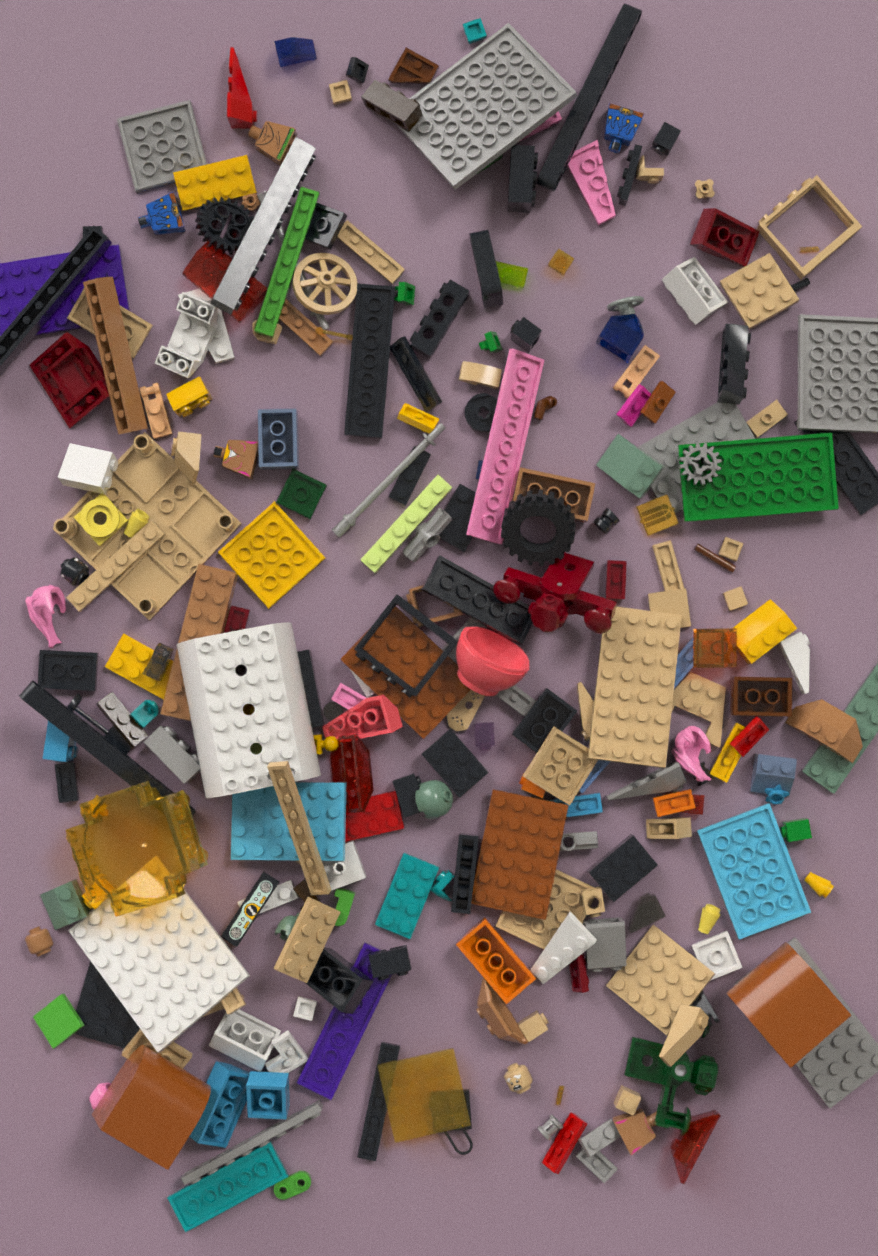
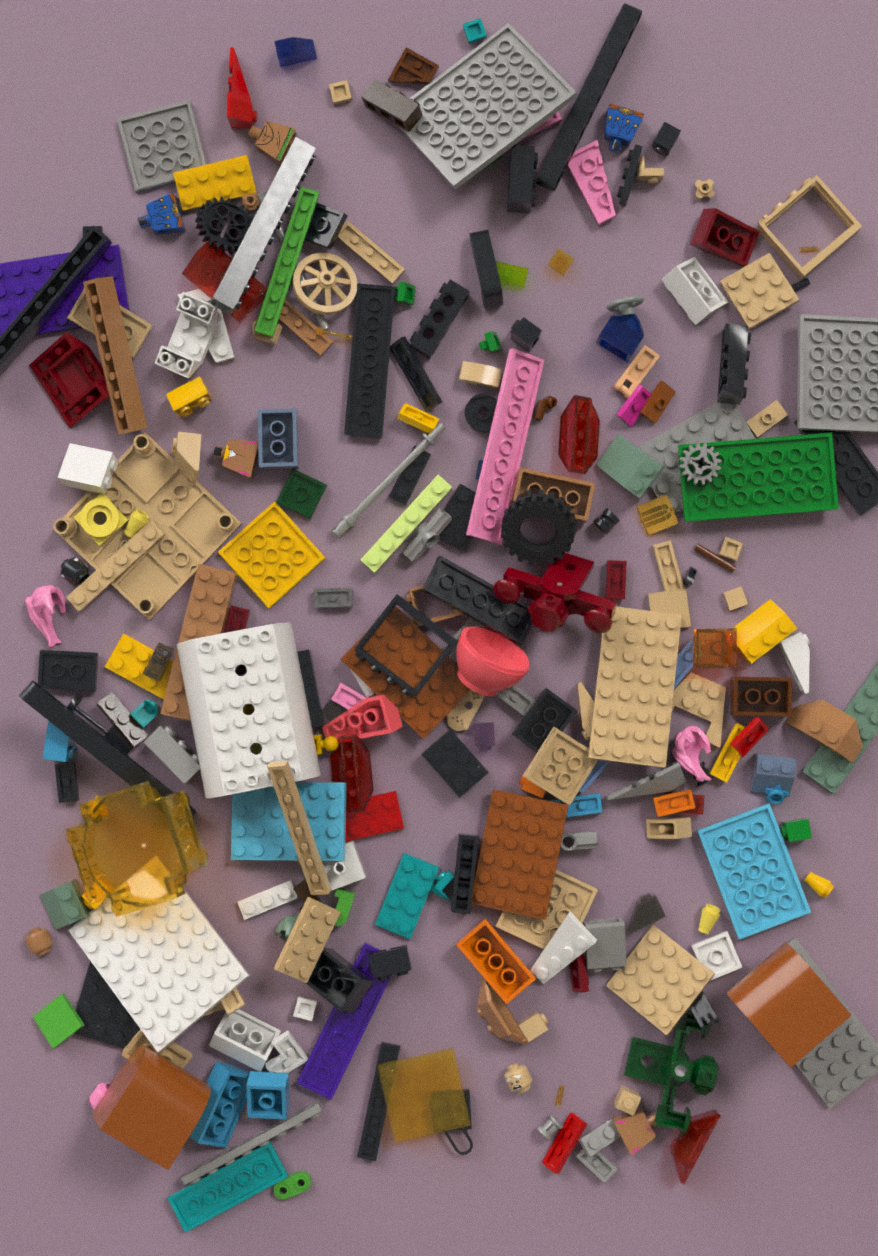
(156, 411): light nougat plate -> none
(250, 909): tile -> none
(333, 597): none -> flat silver plate
(357, 70): black plate -> none
(406, 790): black brick -> none
(434, 799): sand green cylinder -> none
(579, 435): none -> clear red wedge
(587, 894): tan brick -> none
(622, 867): black brick -> none
(684, 1032): tan slope -> none
(689, 579): none -> black tile

